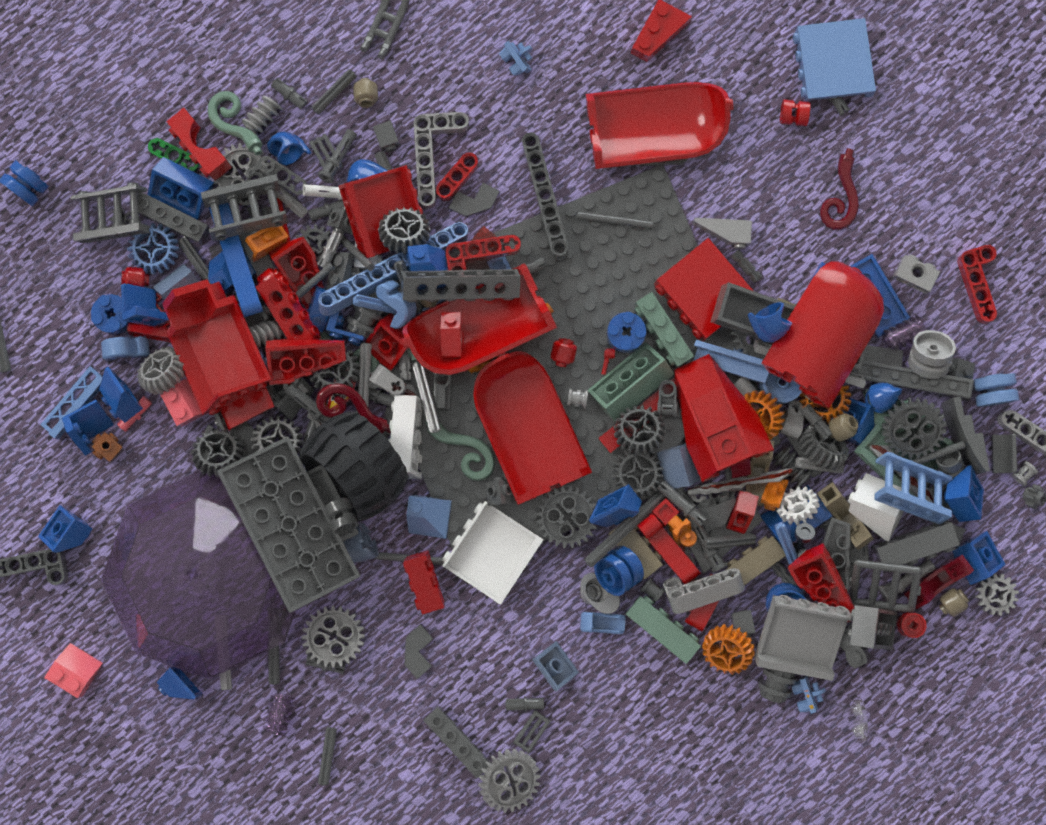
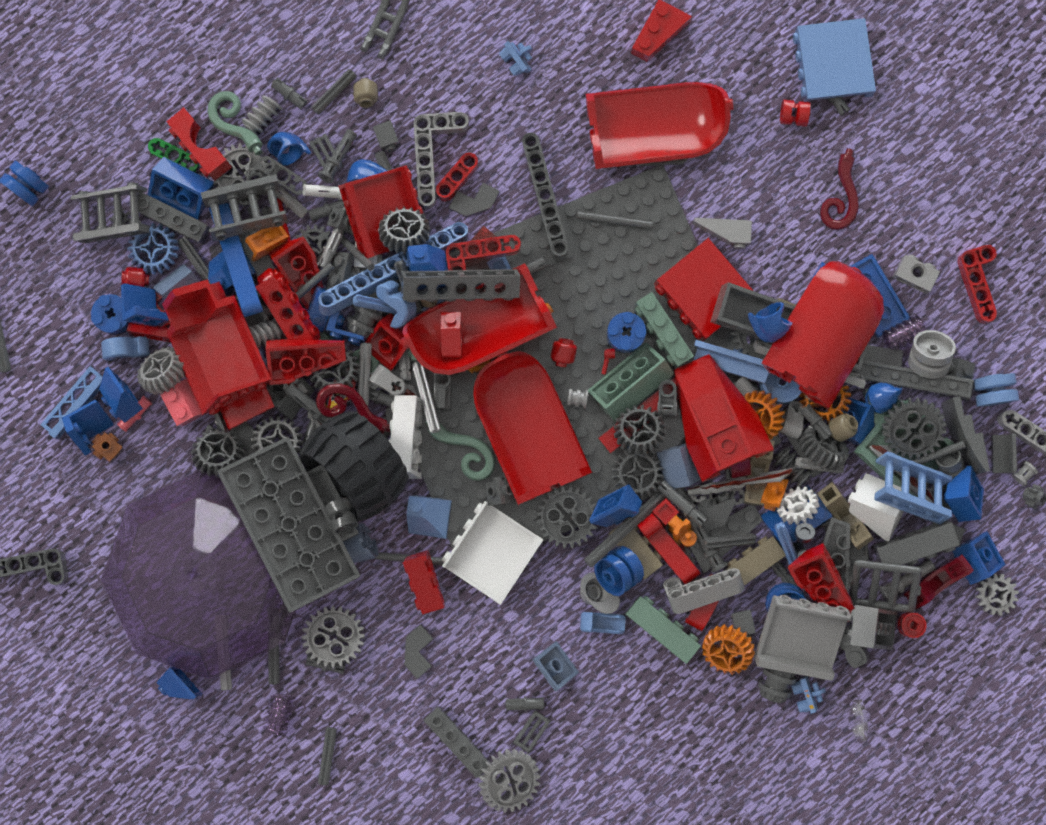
(64, 531): blue slope -> none
(73, 670): coral slope -> none
(652, 590): dark grey bush -> none
(742, 512): red slope -> none
(746, 266): dark grey axle -> none
(953, 602): dark tan head -> none

